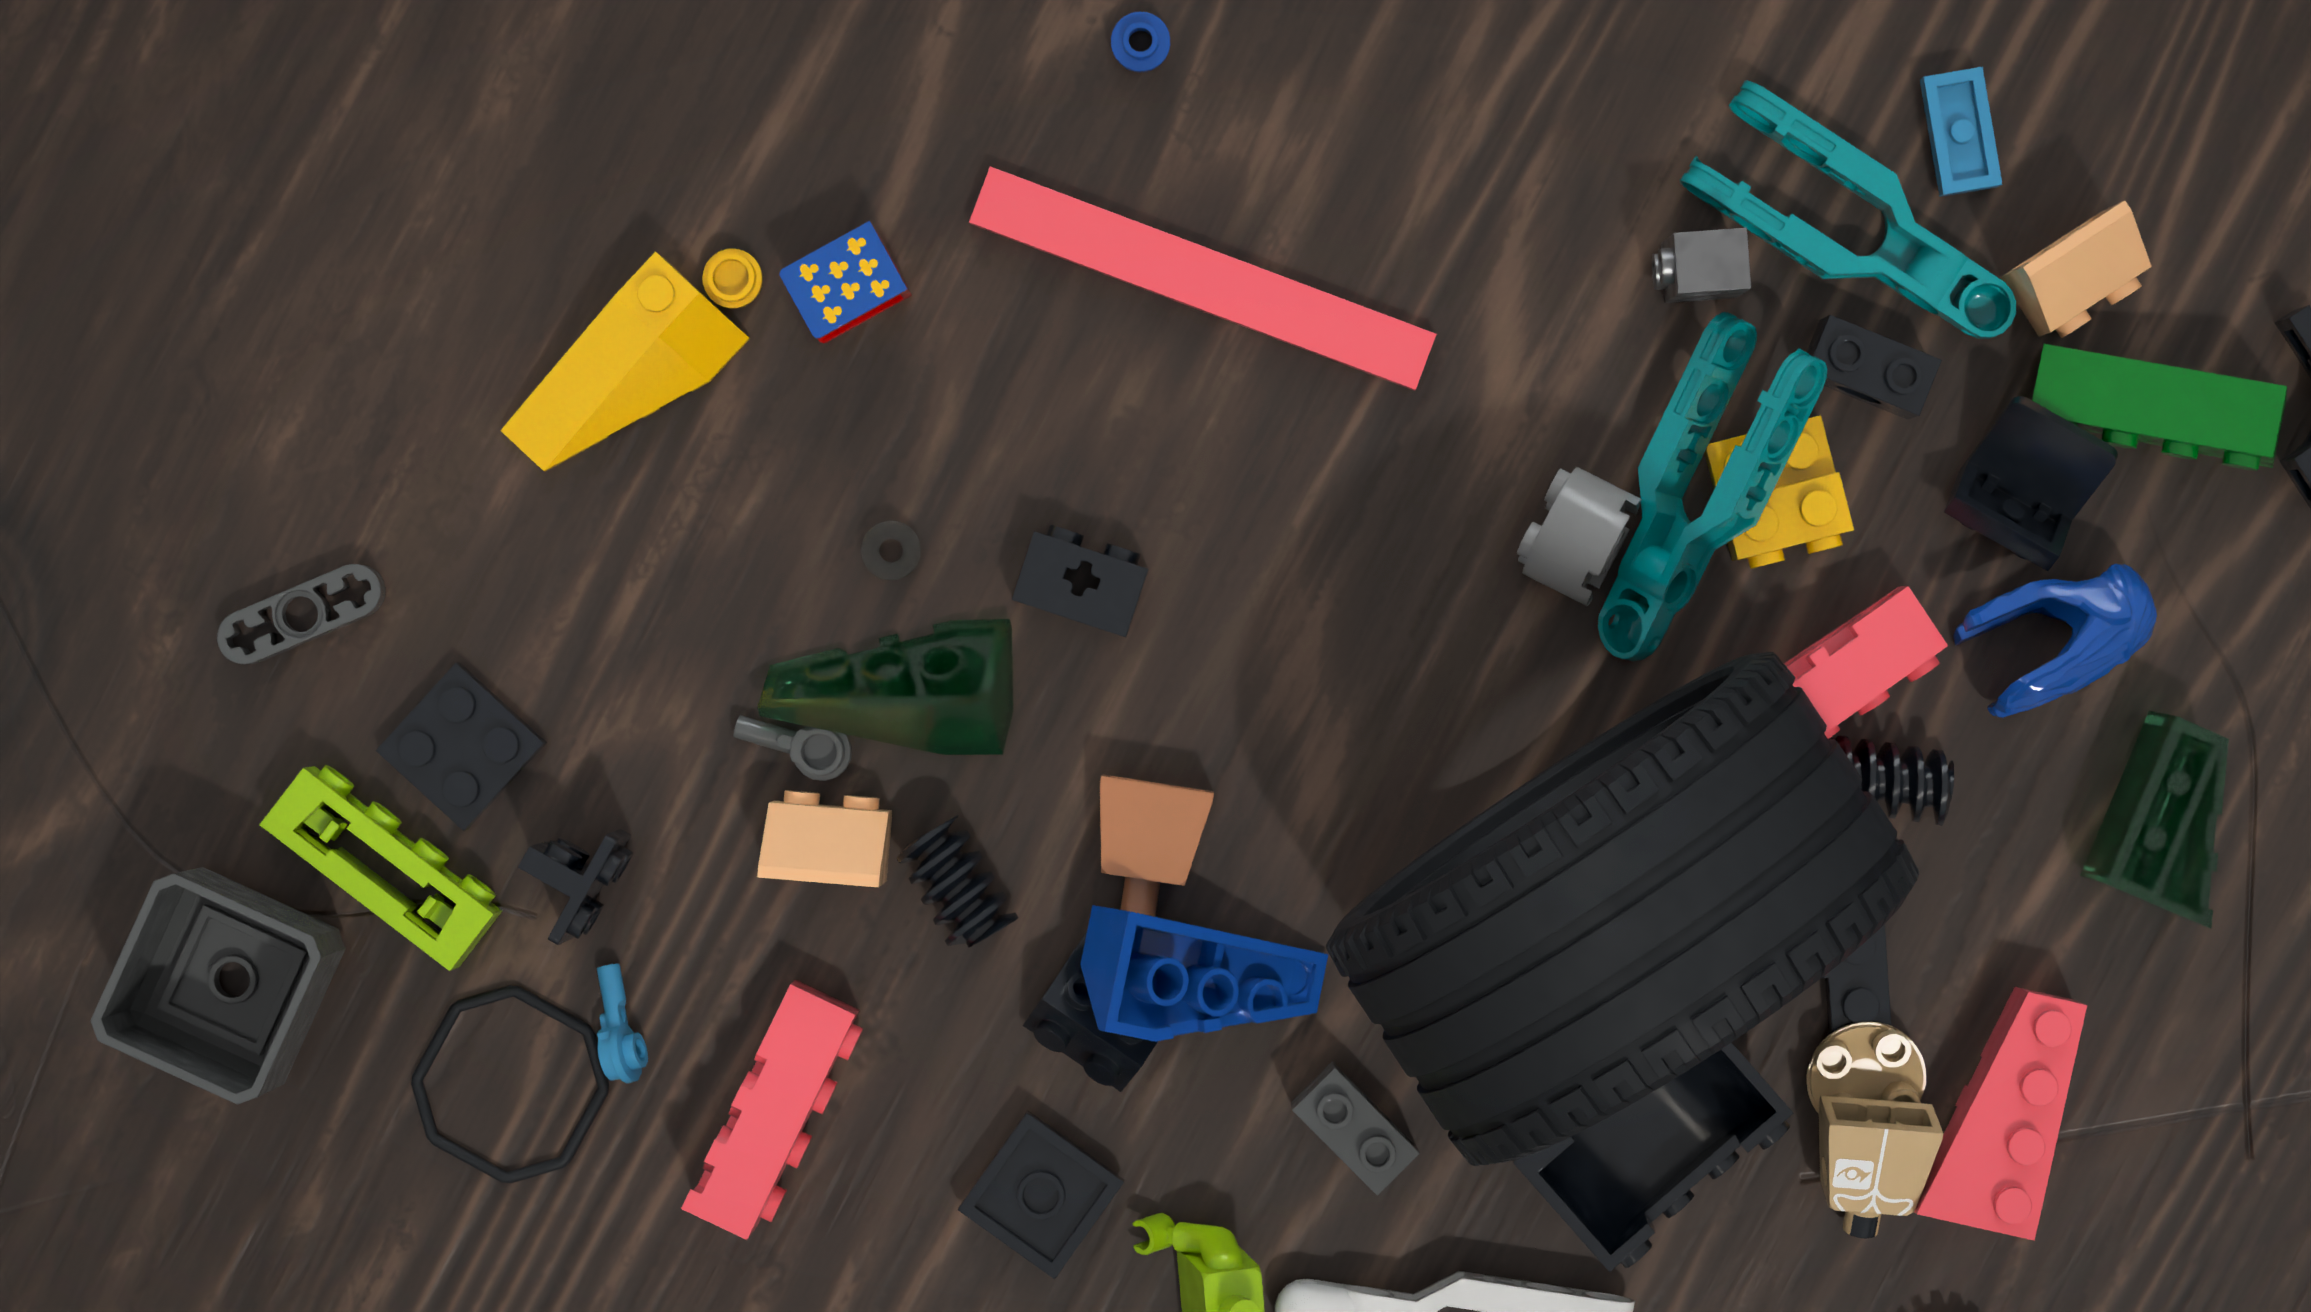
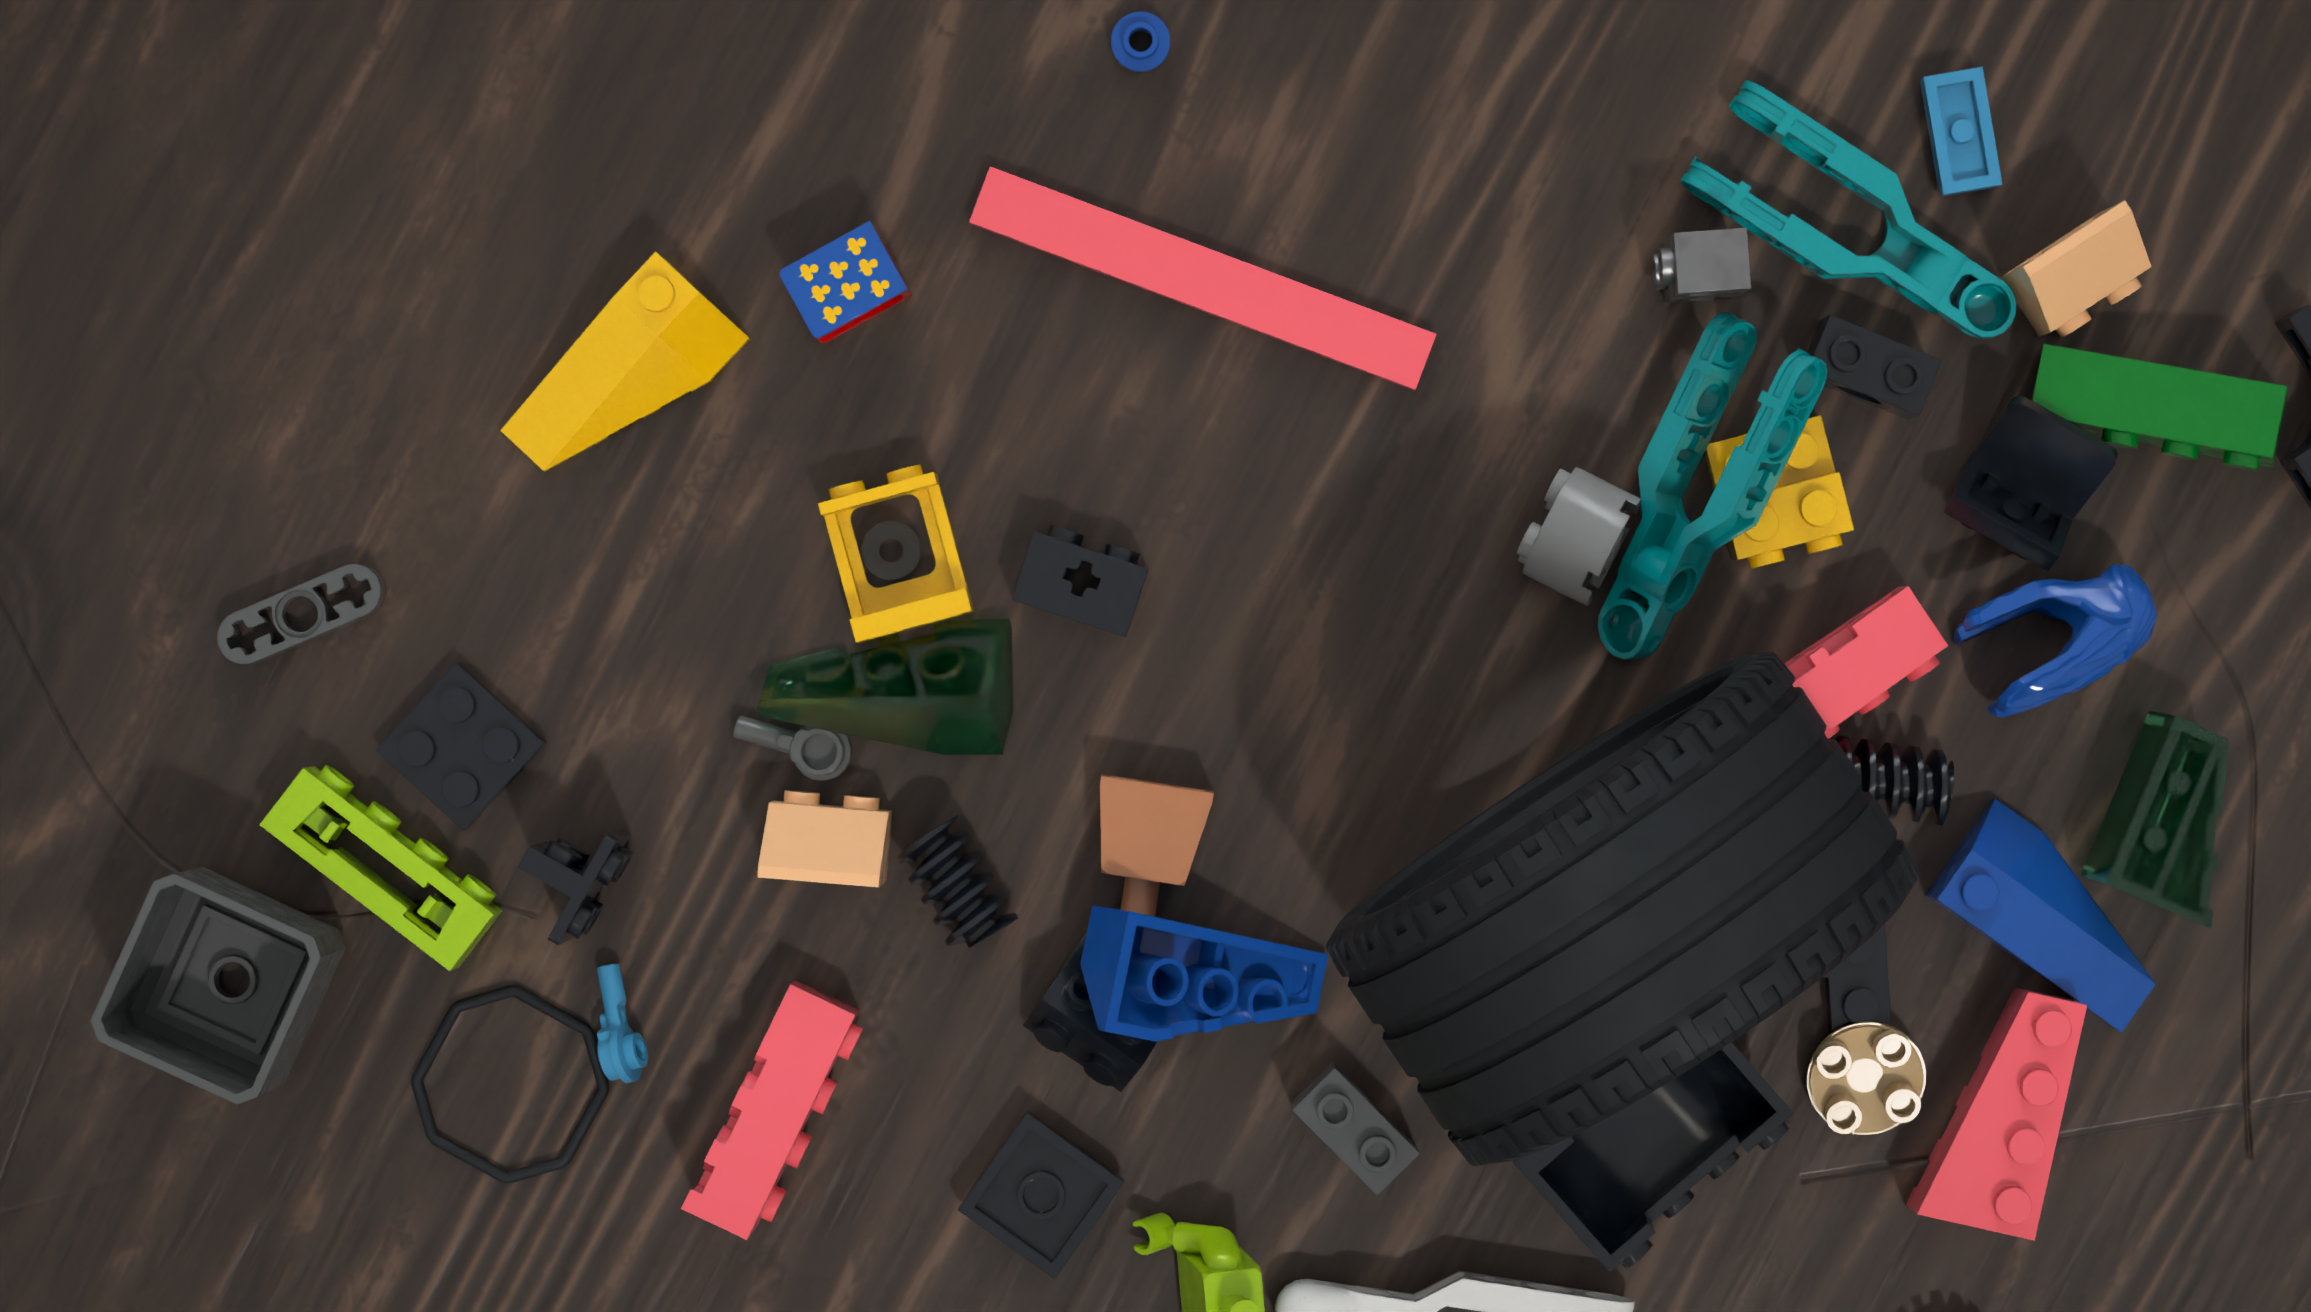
(732, 278): yellow plate -> none
(910, 602): none -> yellow window
(1875, 1158): tan torso -> none
(2032, 906): none -> blue wedge

